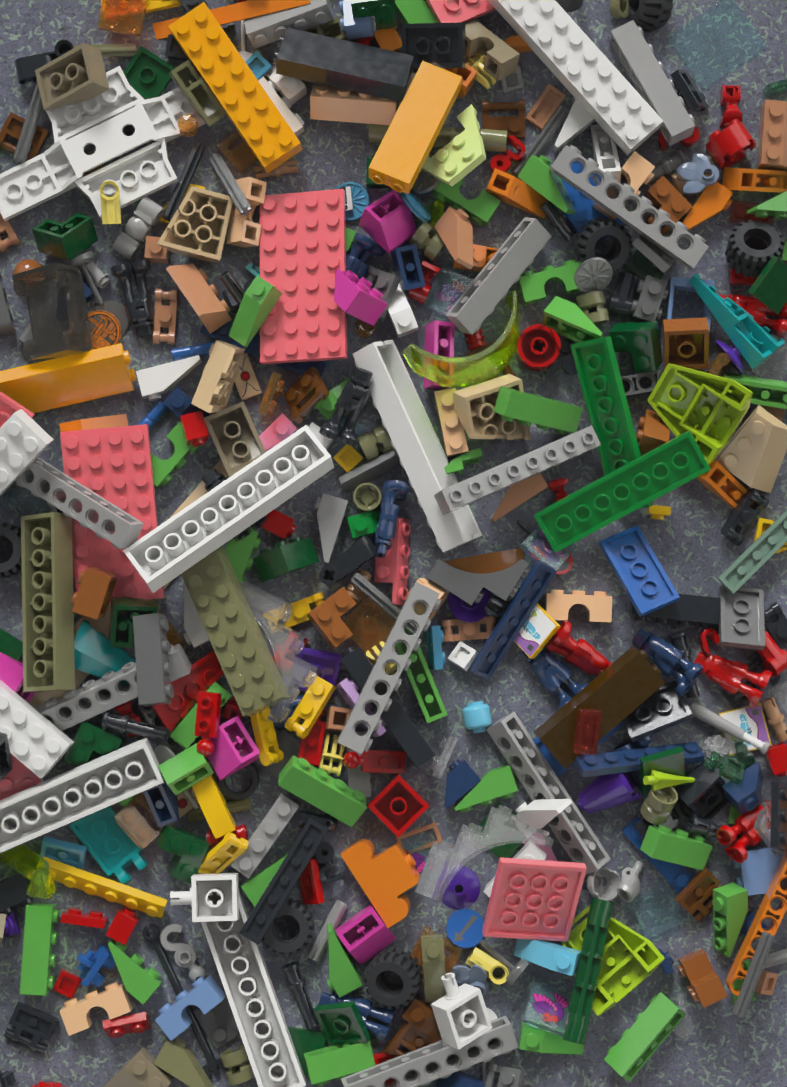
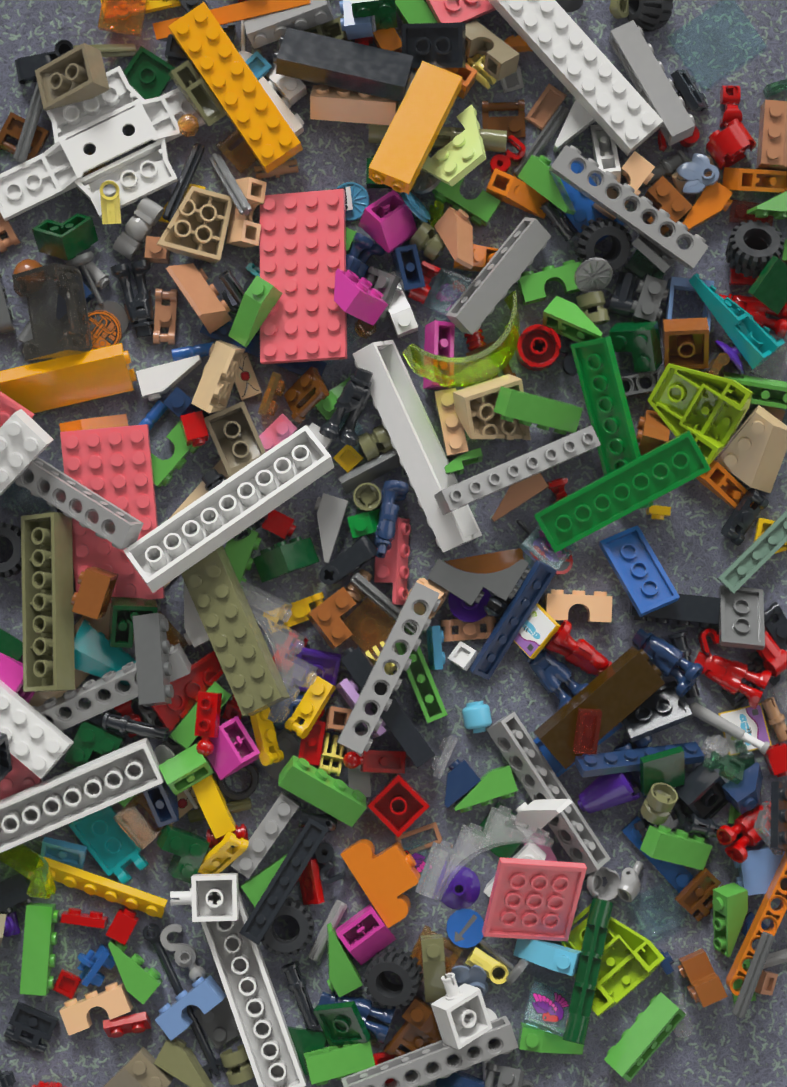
(662, 780): lime piece -> none

